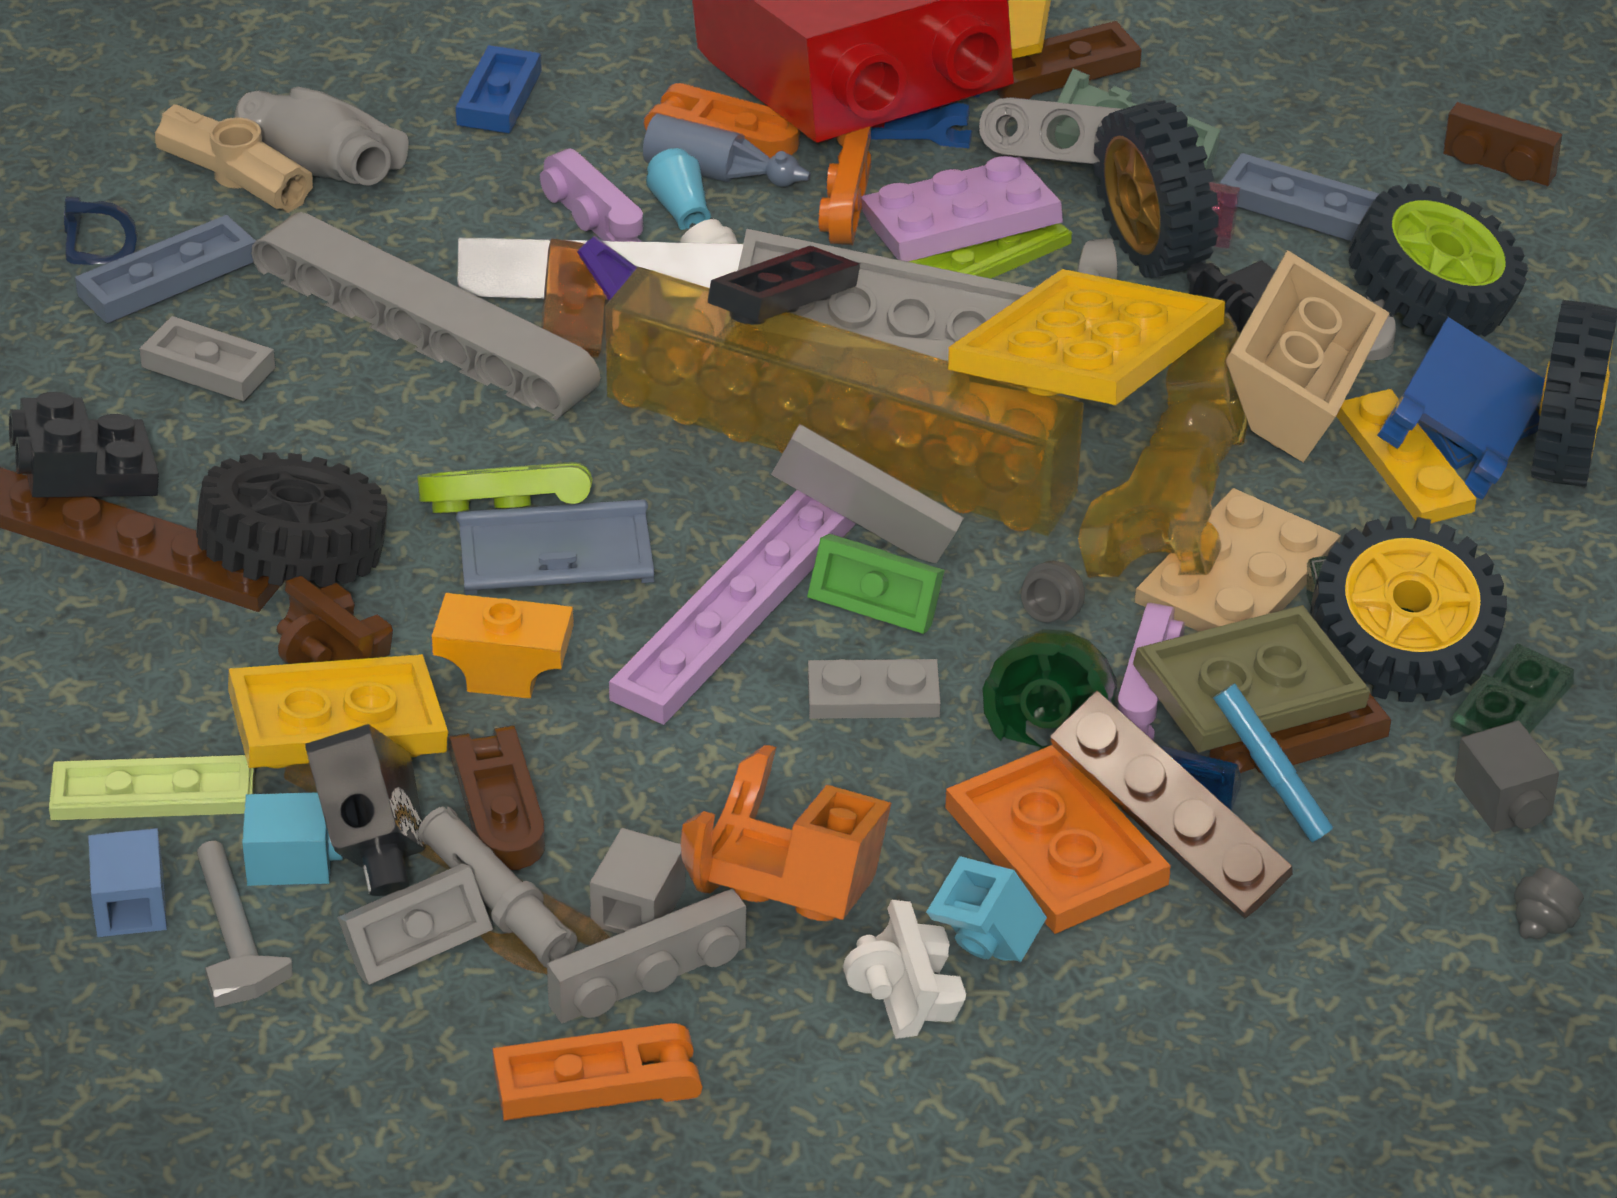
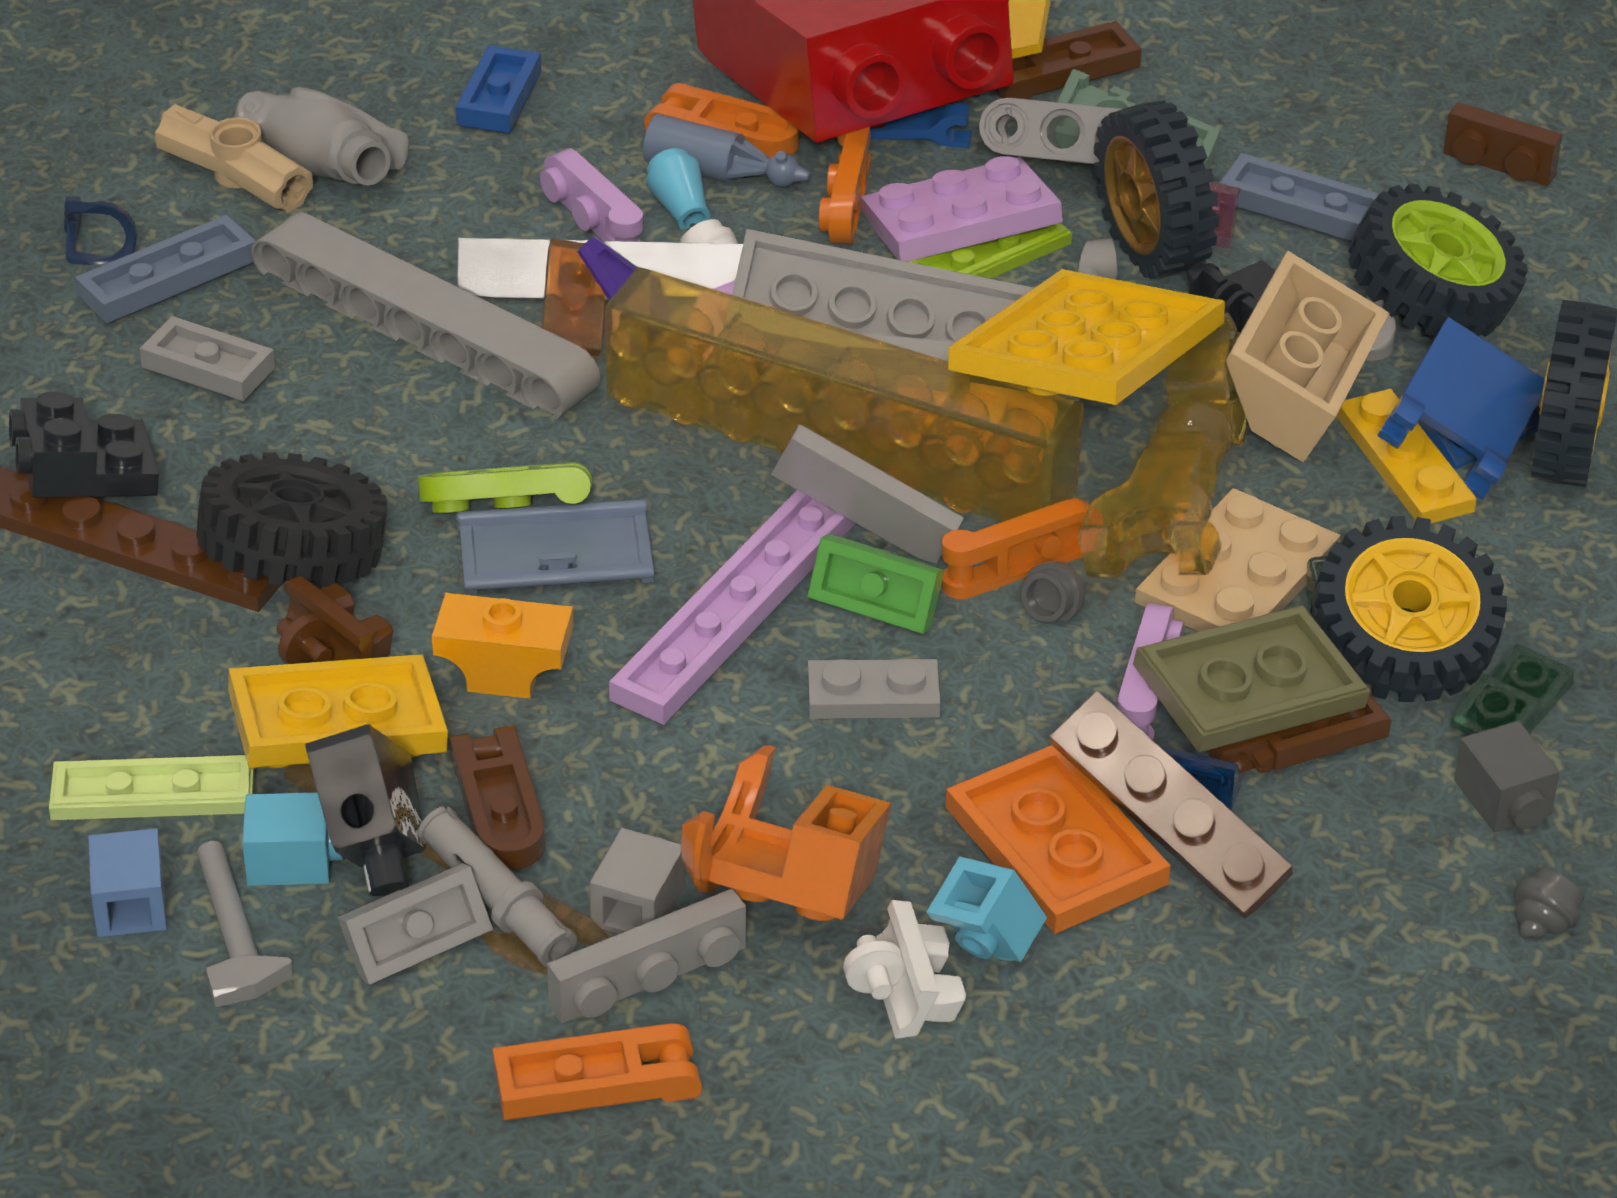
(782, 284): black plate -> none
(1011, 548): none -> orange plate
(1044, 682): dark green cylinder -> none
(1273, 762): dark azure piece -> none

